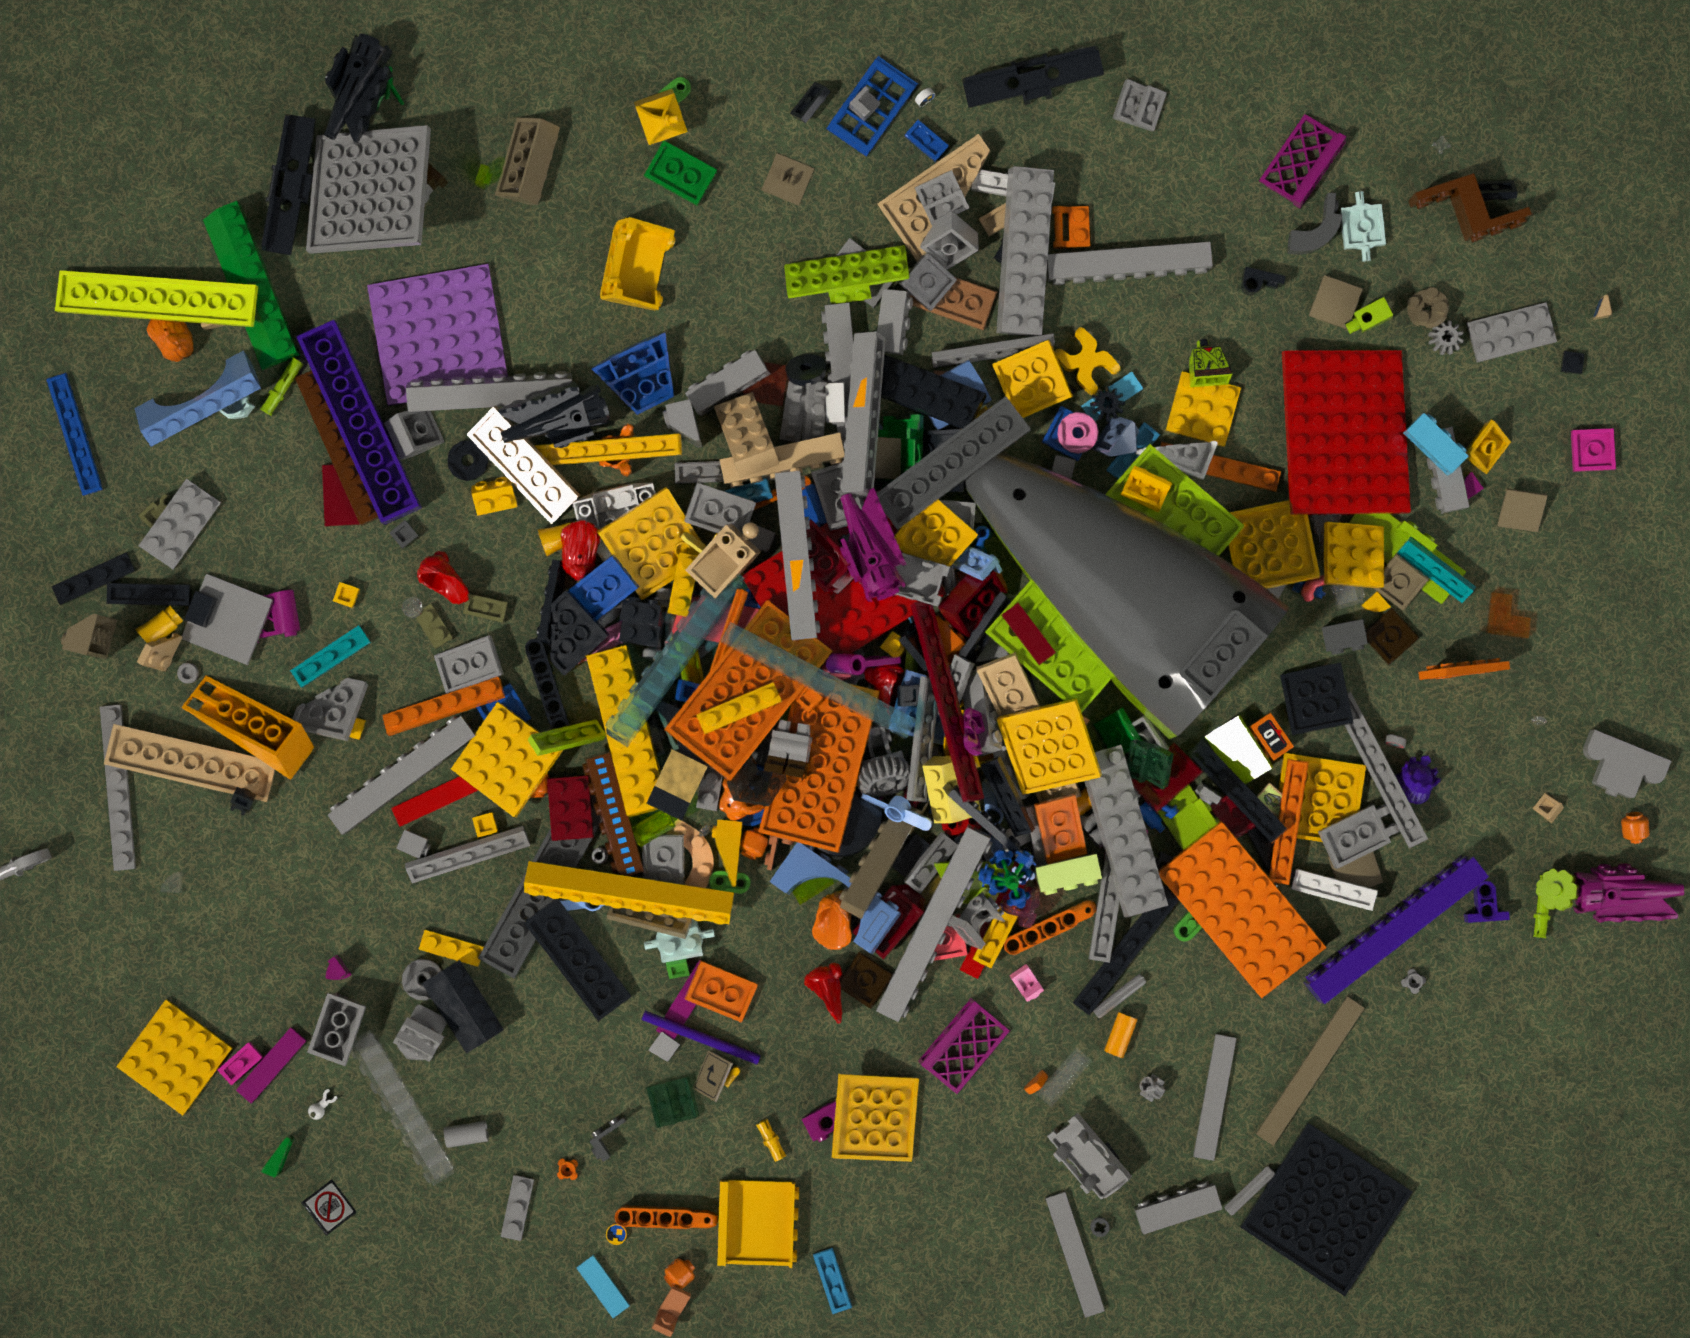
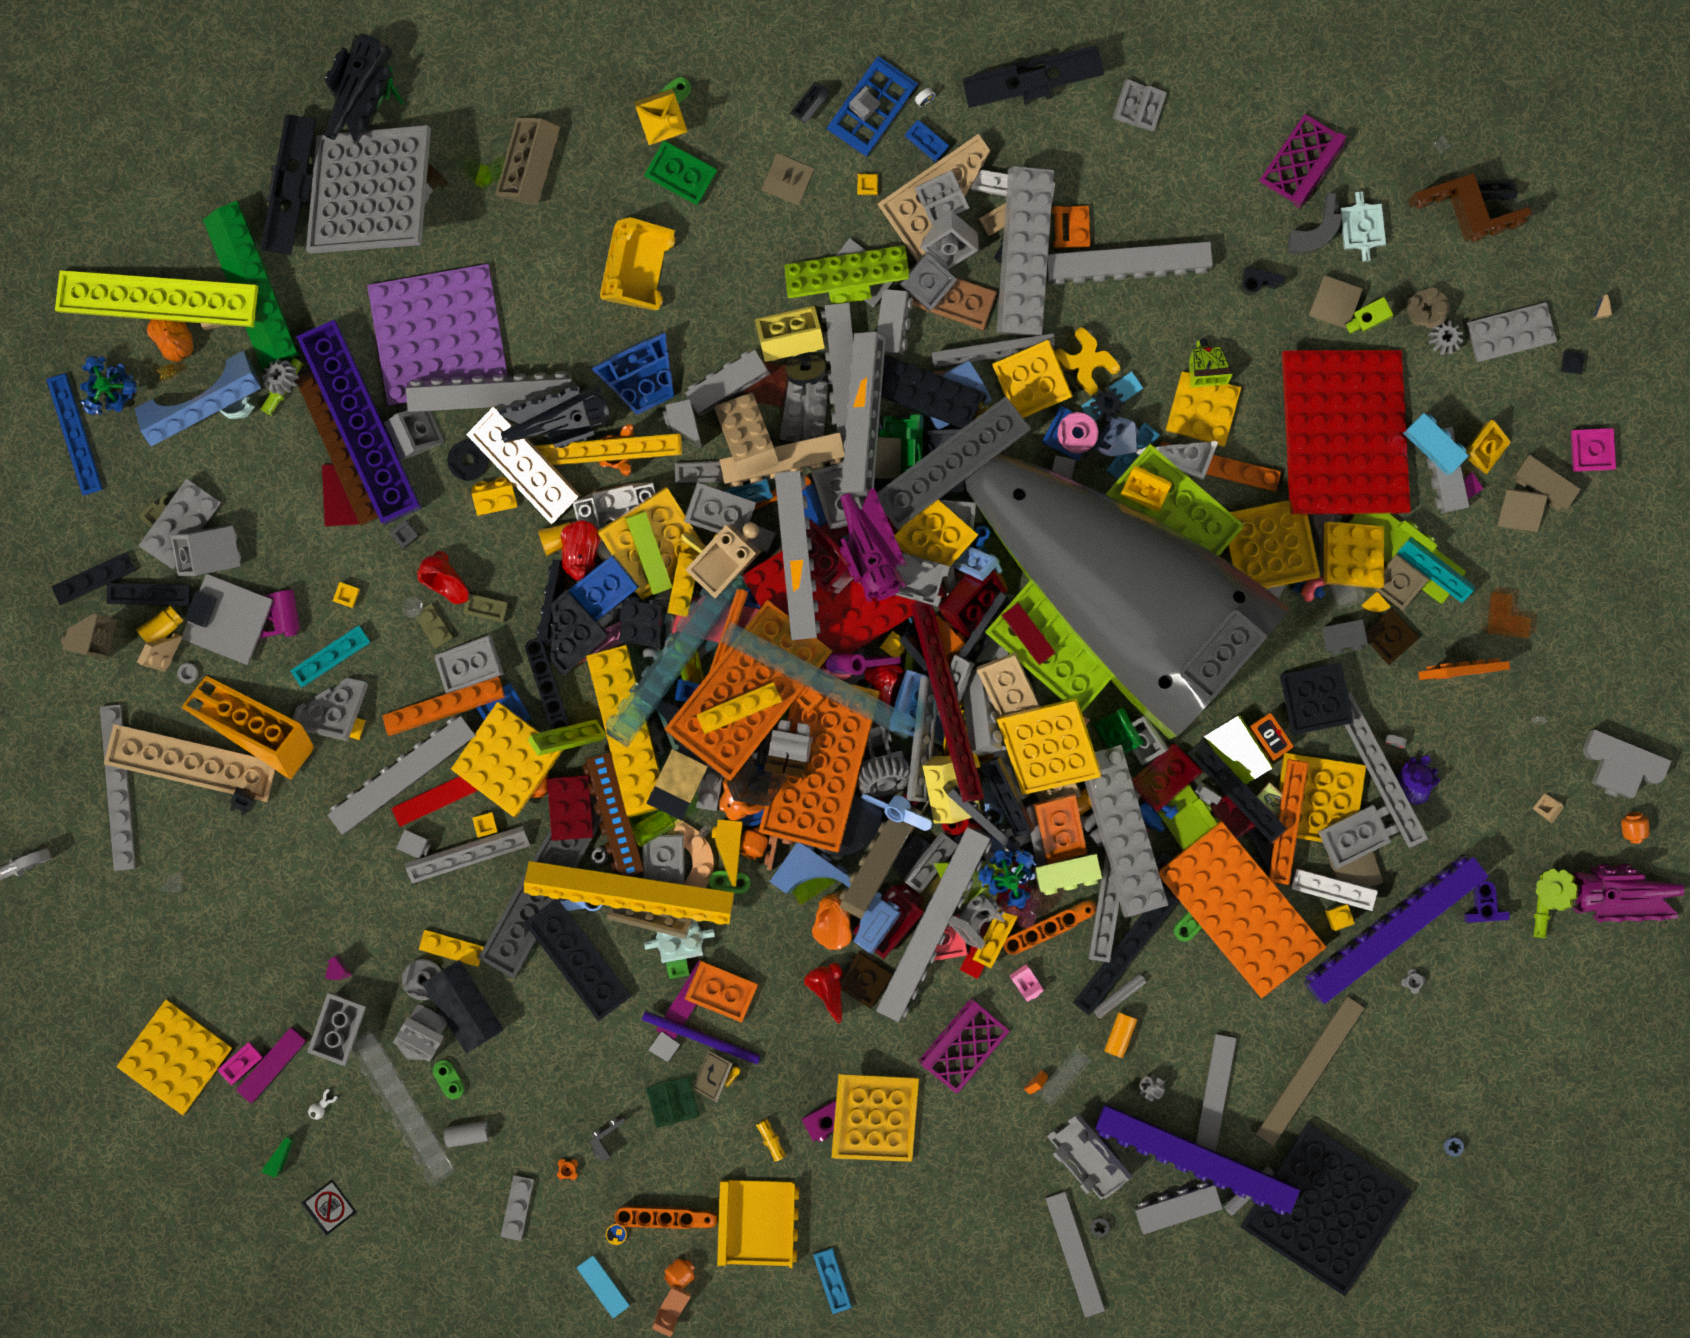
(95, 386): none -> blue plant
(166, 372): none -> clear yellow bush
(205, 551): none -> light grey slope
(280, 377): none -> light grey gear
(448, 1079): none -> bright green plate
(648, 552): none -> lime tile
(789, 333): none -> light yellow slope
(835, 402): white sticker -> none
(867, 184): none -> yellow tile
(907, 695): black tile -> none
(972, 727): magenta slope -> none
(1149, 763): clear green slope -> none
(1197, 1158): none -> dark purple brick
(1339, 917): none -> yellow brick
(1448, 1143): none -> sand blue bush
(1544, 480): none -> dark tan brick

